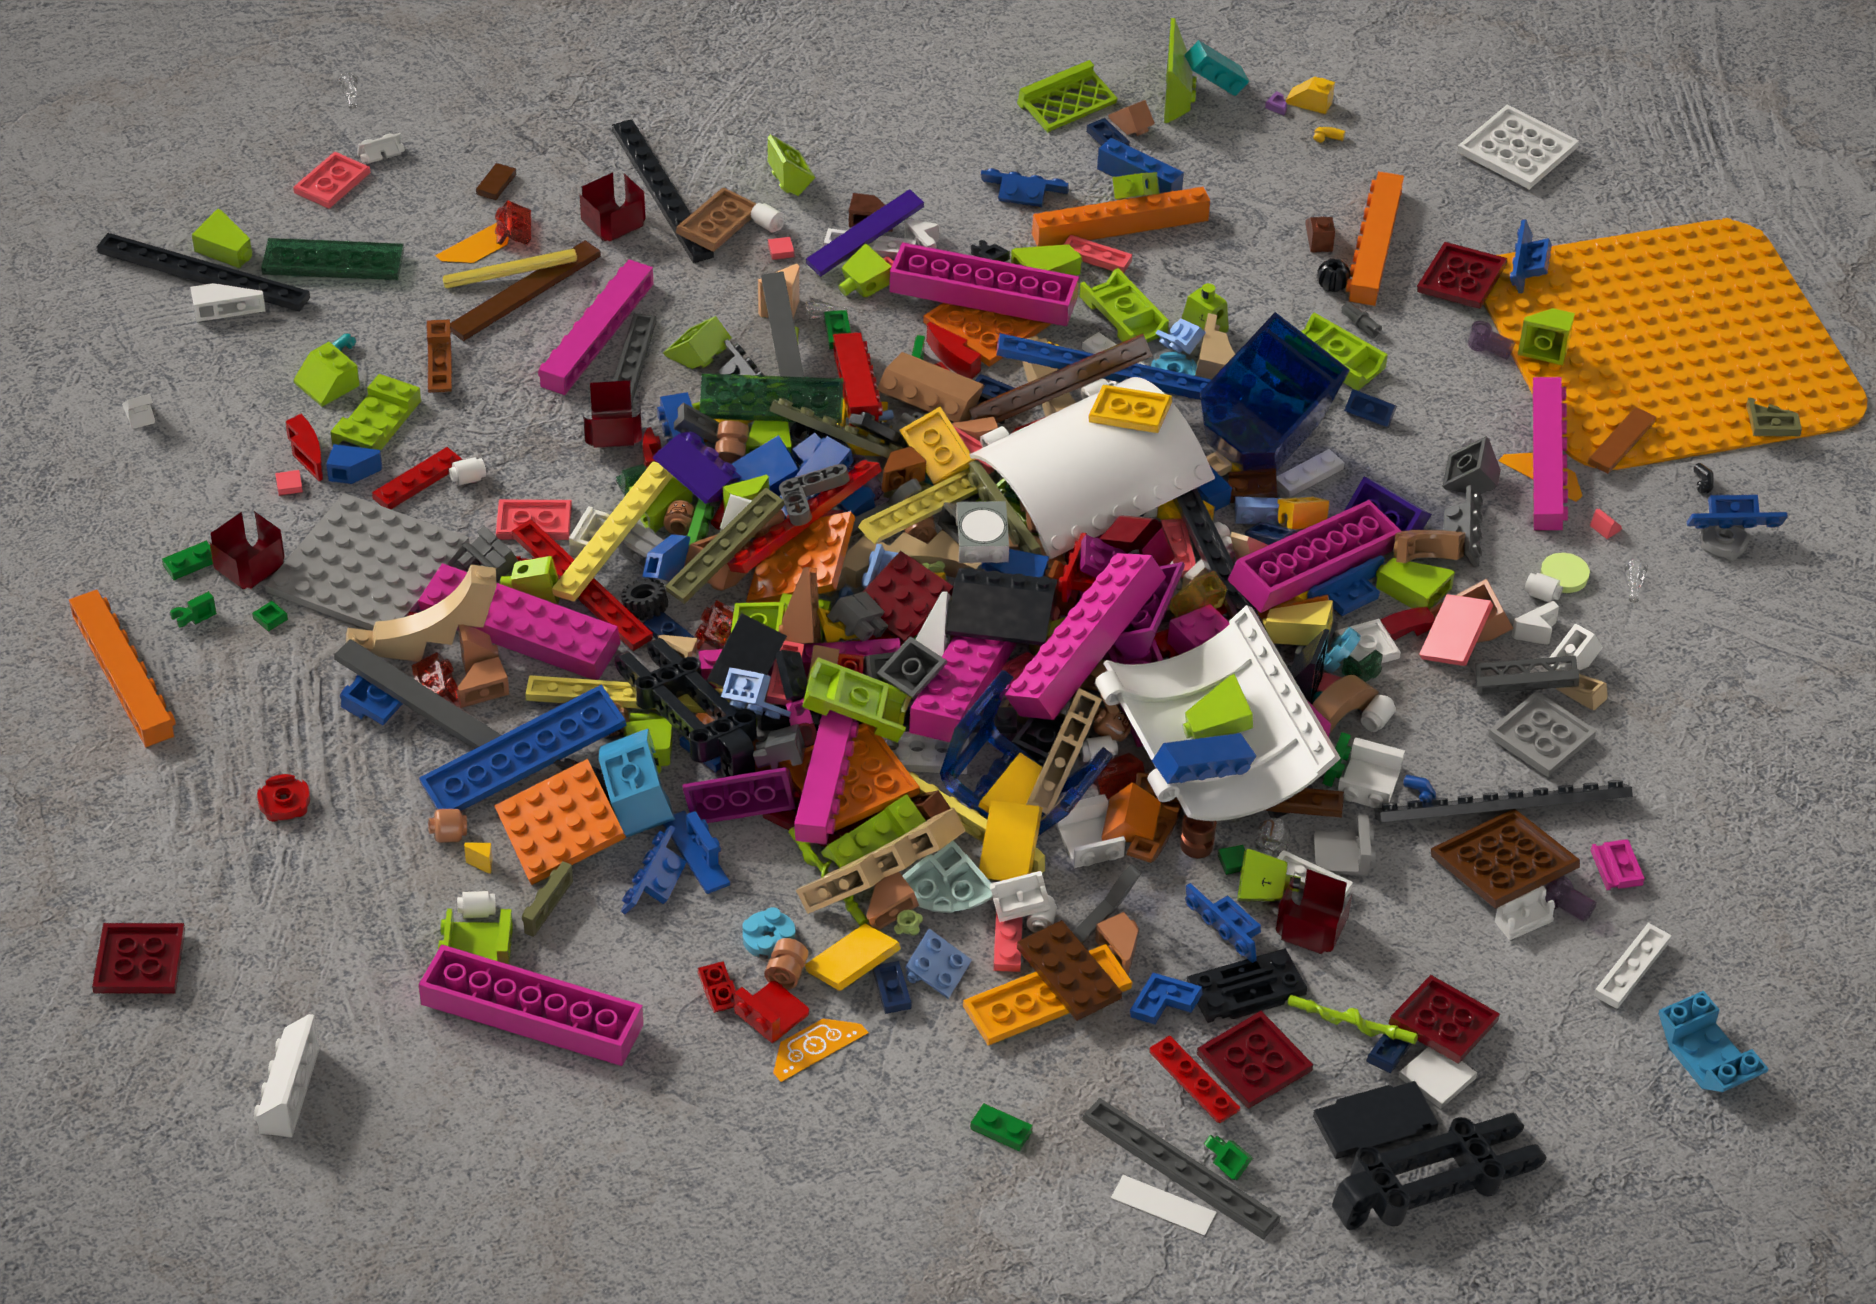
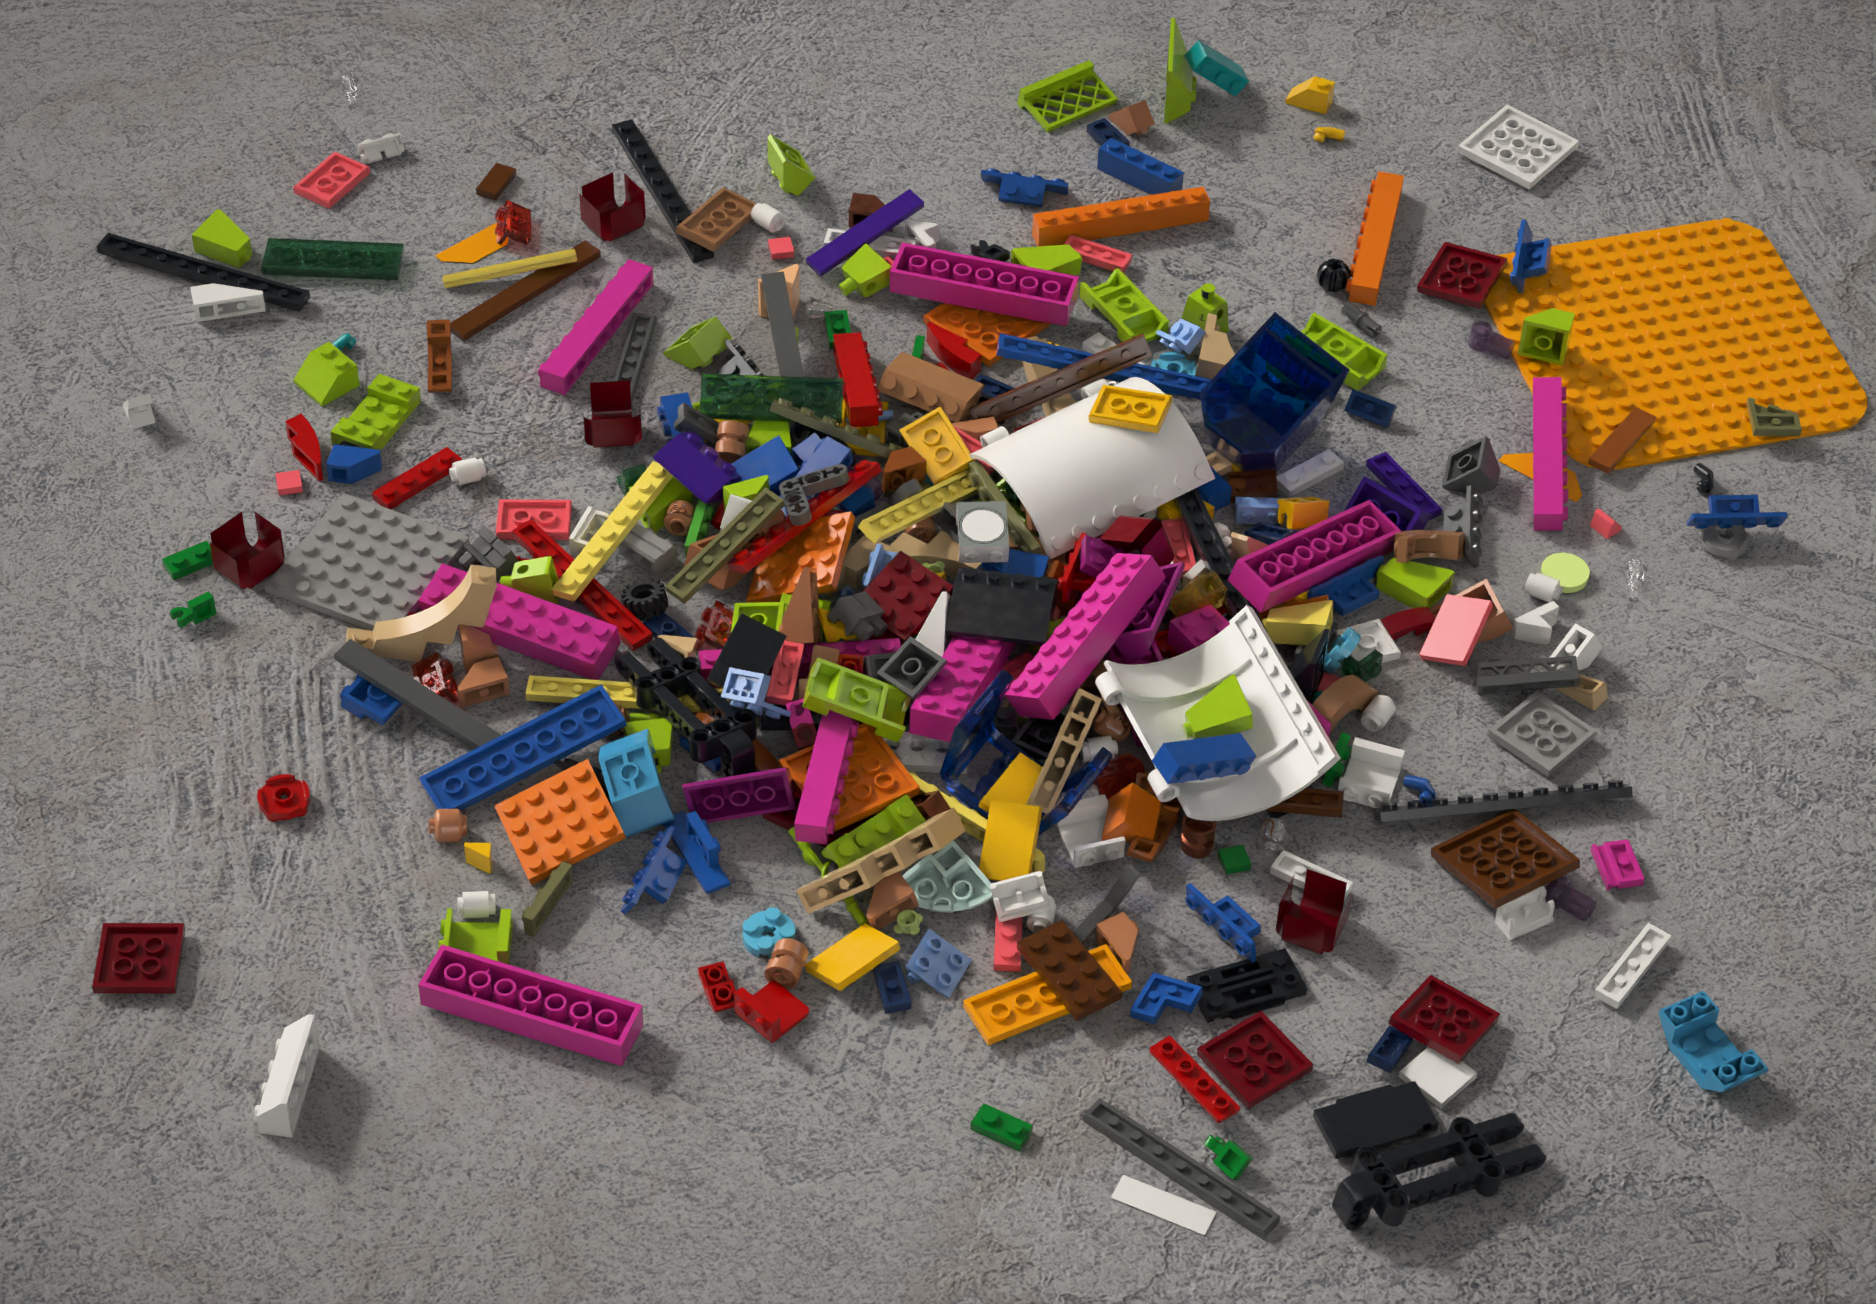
(122, 668): orange brick -> none
(270, 616): green tile -> none
(651, 445): red slope -> none
(667, 558): blue slope -> none
(781, 746): dark grey hips -> none
(792, 674): black plate -> none
(814, 1044): light orange sticker -> none
(867, 423): black plate -> none
(1134, 185): lime torso -> none
(1264, 878): lime torso -> none
(1277, 103): medium lavender tile -> none
(1320, 233): copper slope -> none
(1346, 850): light grey bracket -> none
(1353, 1016): lime piece -> none
(1398, 481): none -> dark purple tile

